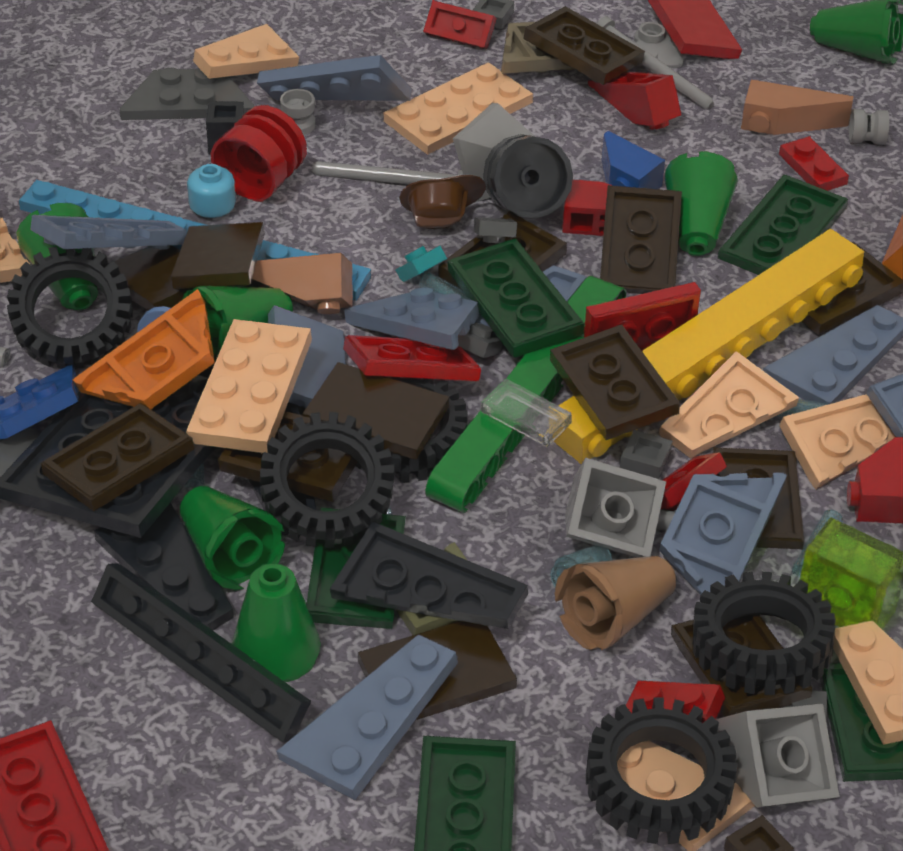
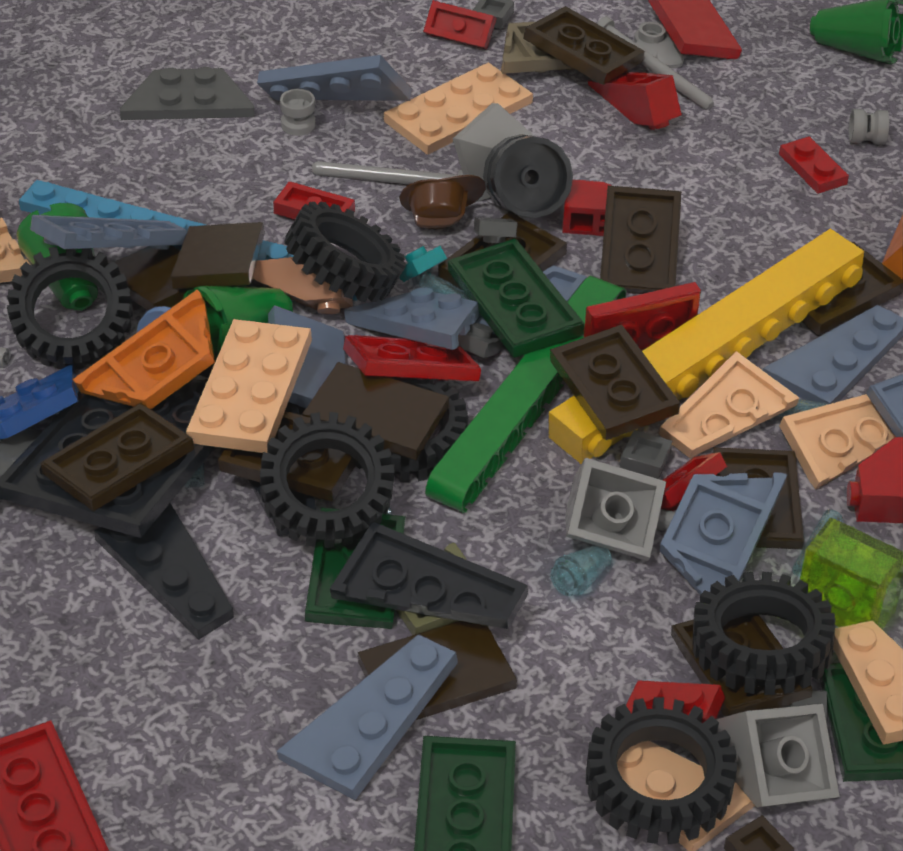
(201, 652): black plate -> none
(211, 191): medium azure head -> none
(221, 118): black panel -> none
(230, 535): green cone -> none
(245, 54): light nougat wing -> none
(260, 151): red wheel -> none
(277, 624): green cone -> none
(295, 196): none -> red plate
(367, 278): none -> black tyre
(526, 412): clear tile -> none
(611, 597): medium nougat cone -> none
(630, 164): blue slope -> none
(706, 195): green cone -> none
(781, 224): dark green tile -> none
(792, 109): nougat slope -> none

